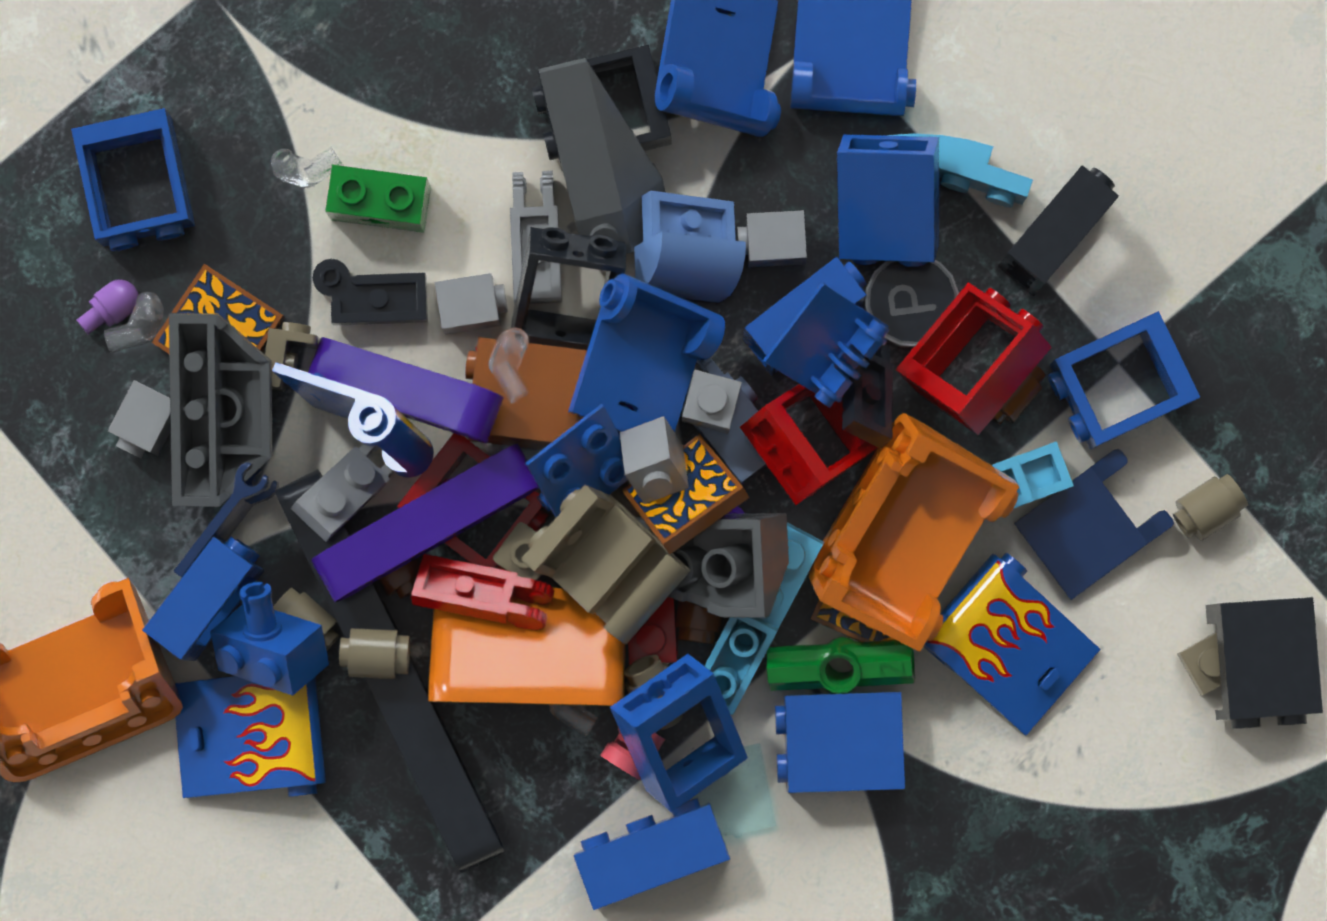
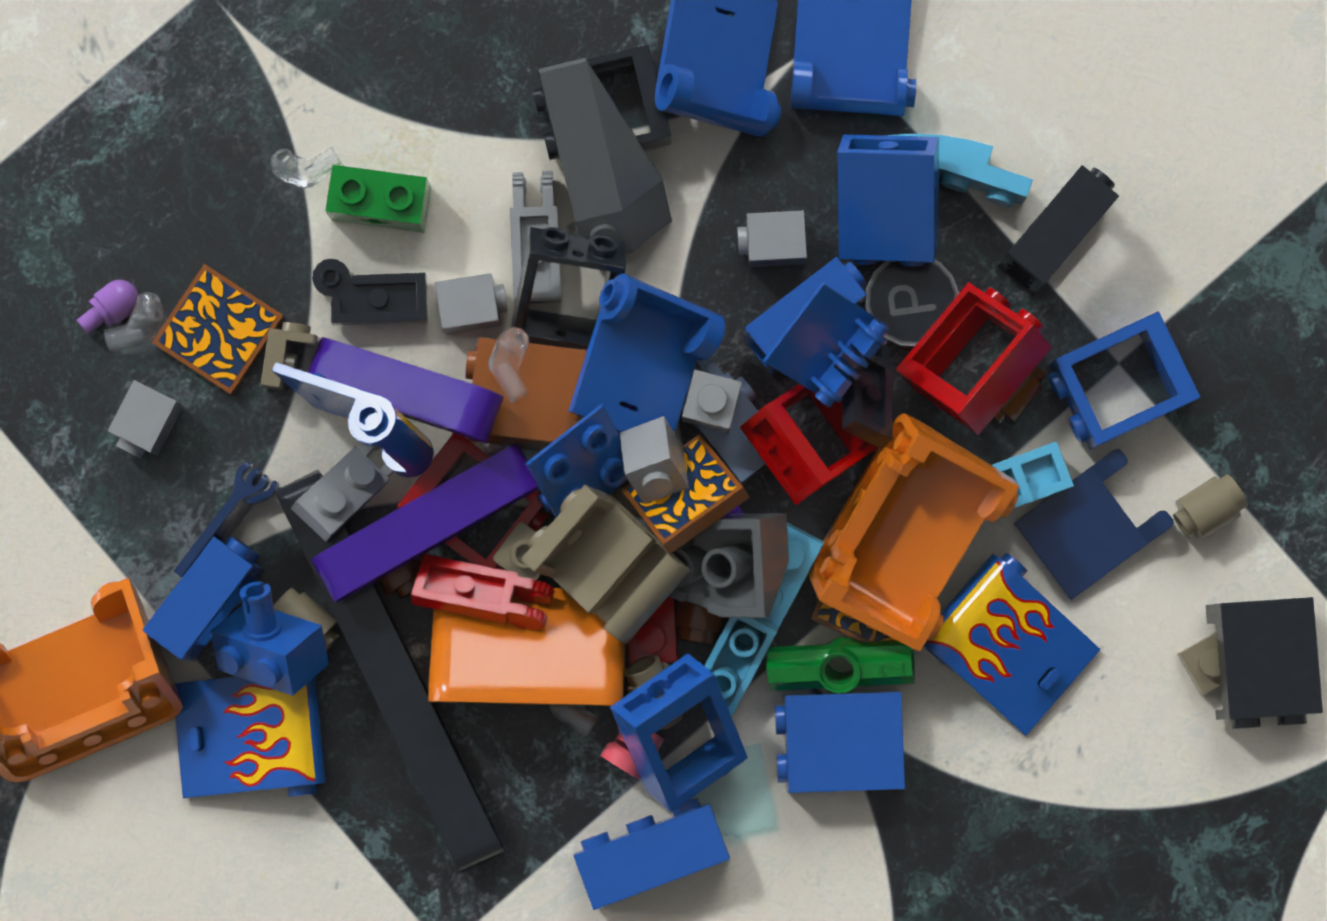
(122, 133): blue window -> none
(215, 408): dark grey wedge -> none
(375, 653): dark tan brick -> none
(689, 246): medium blue brick -> none

